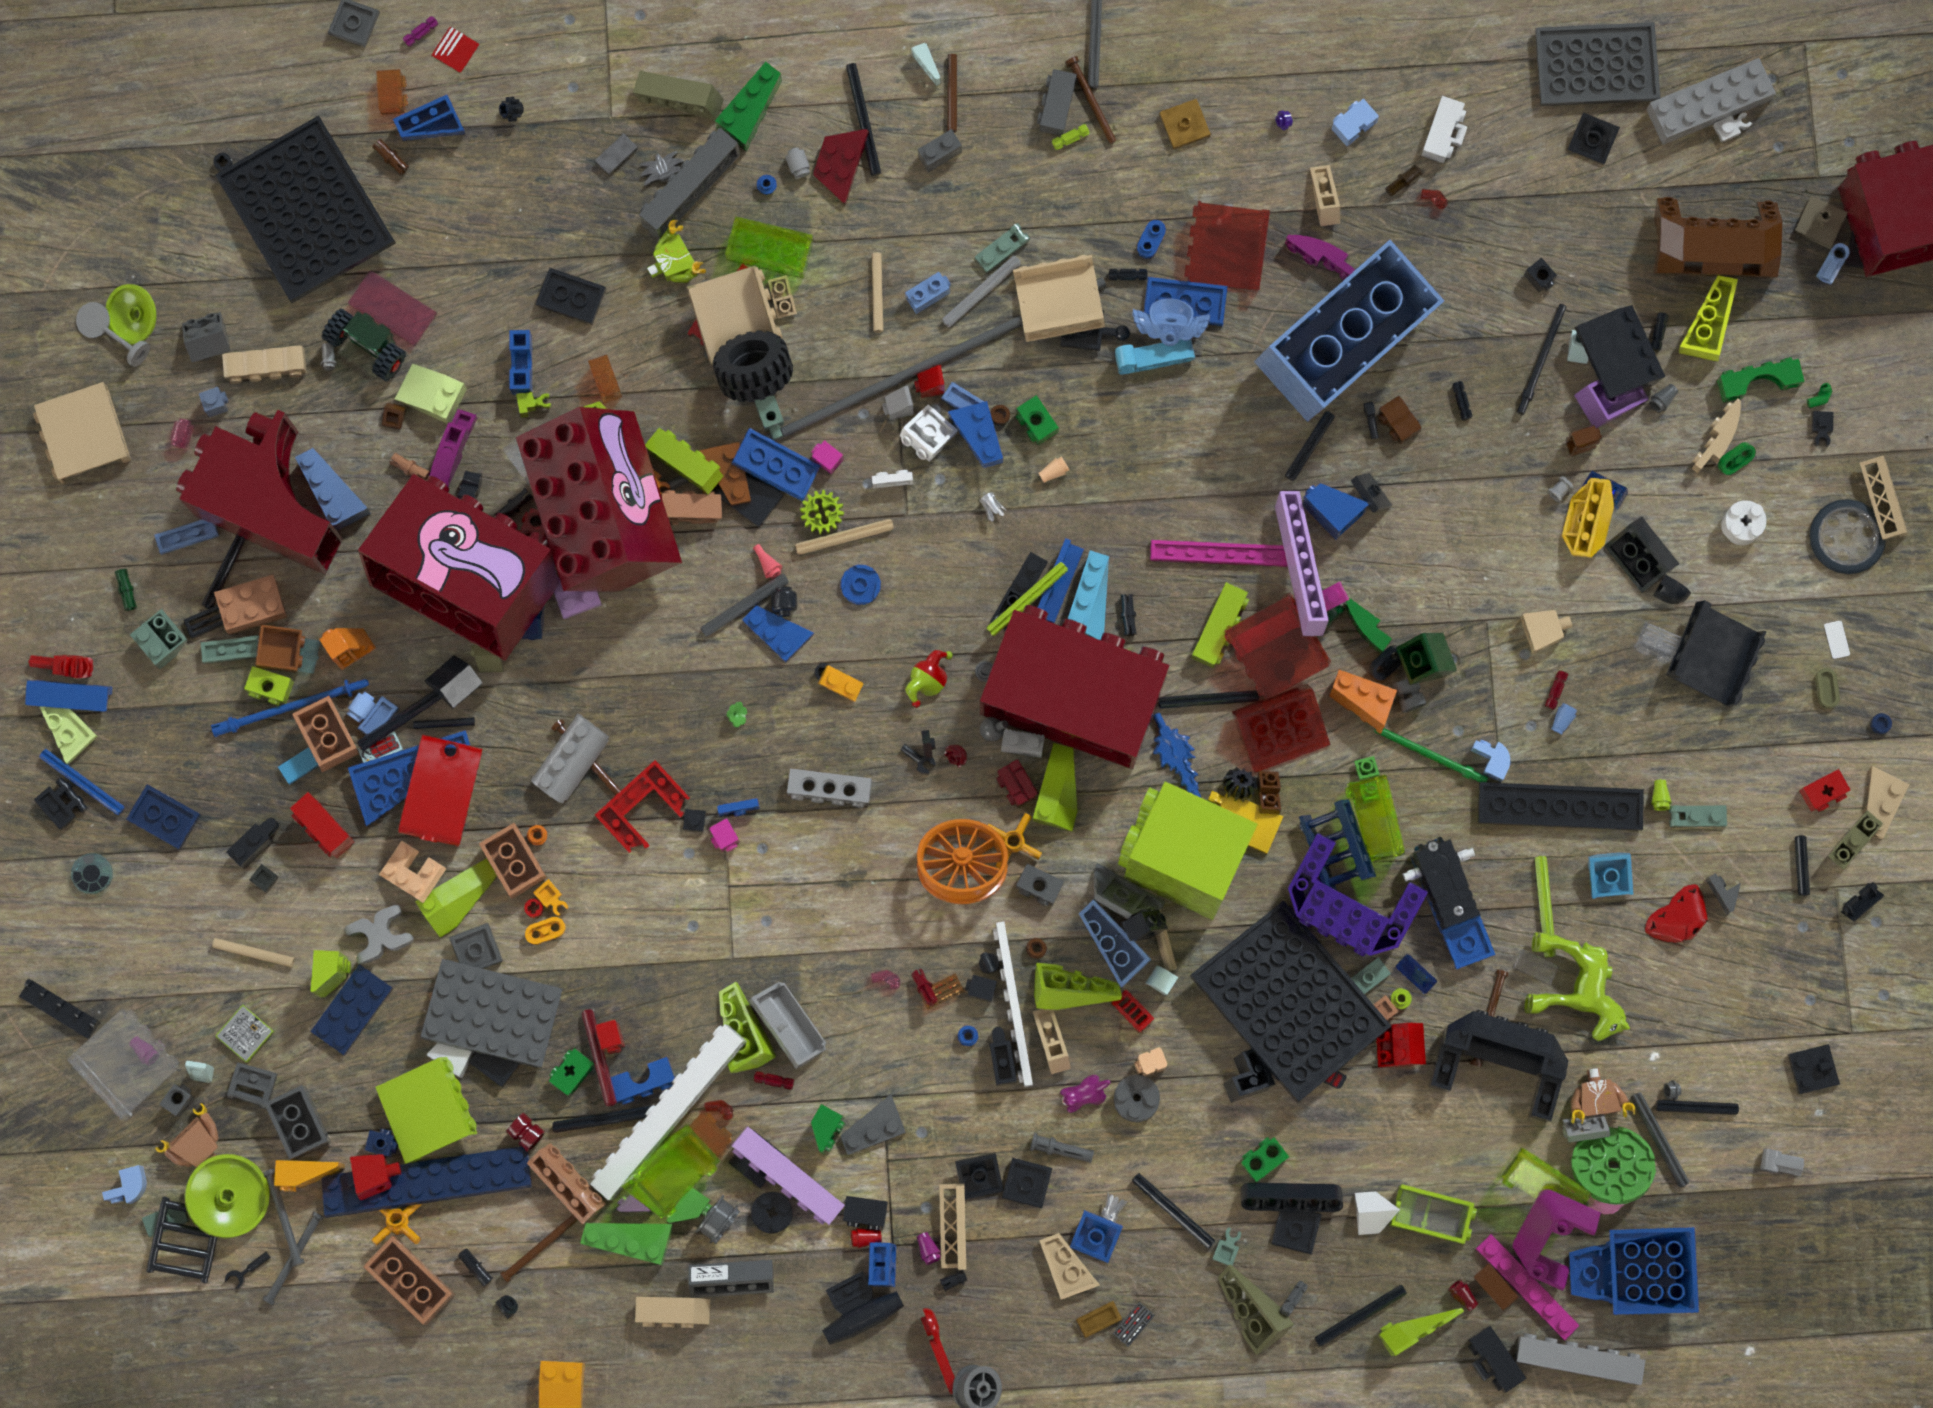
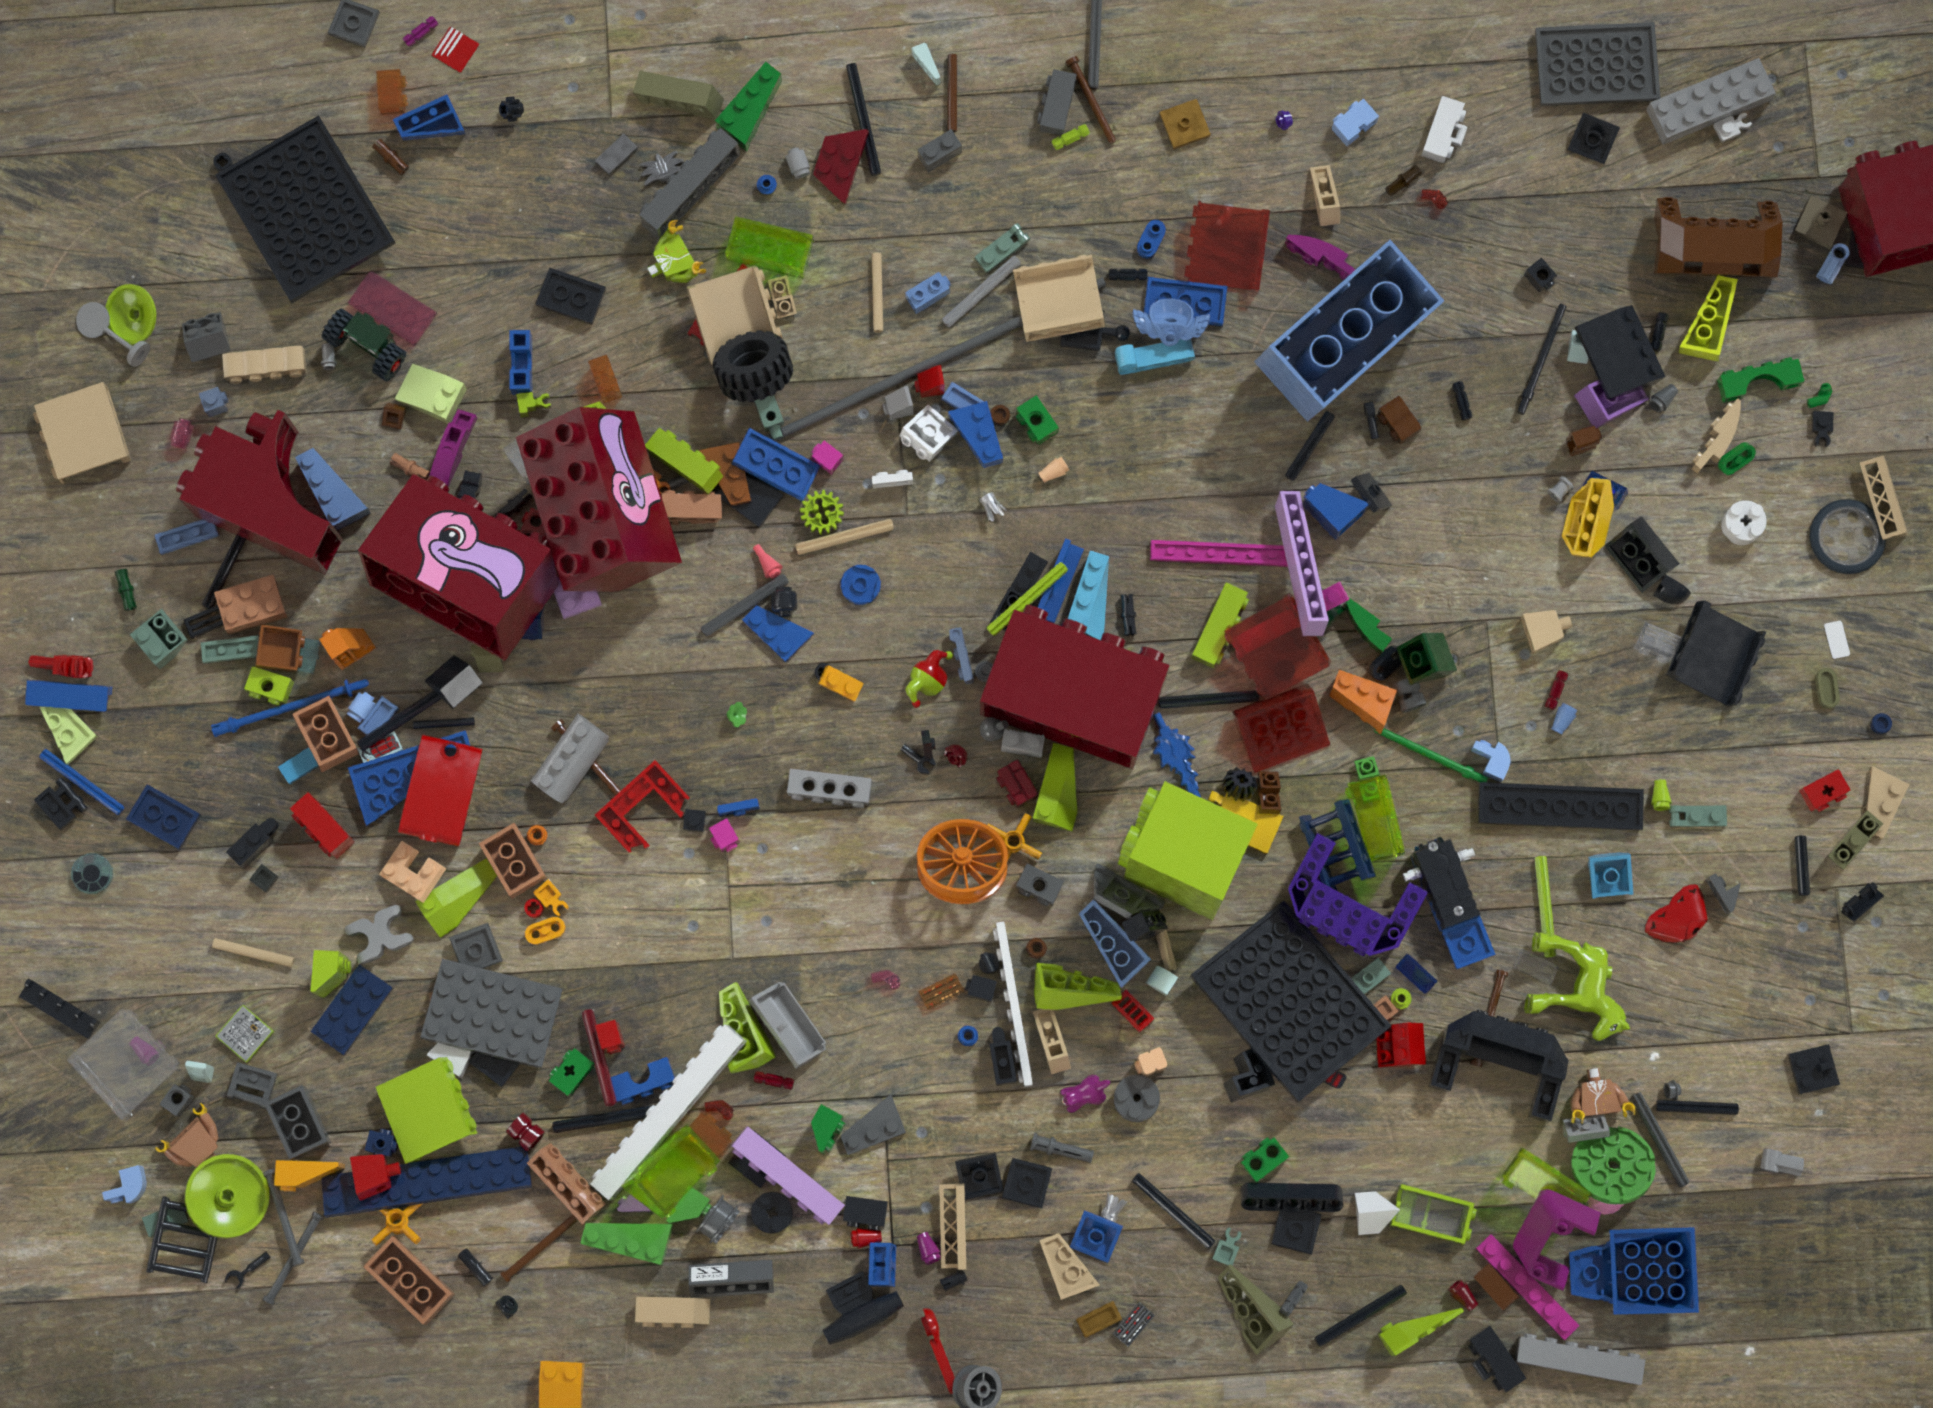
(924, 987): dark red axle -> none
(961, 654): none -> sand blue hinge

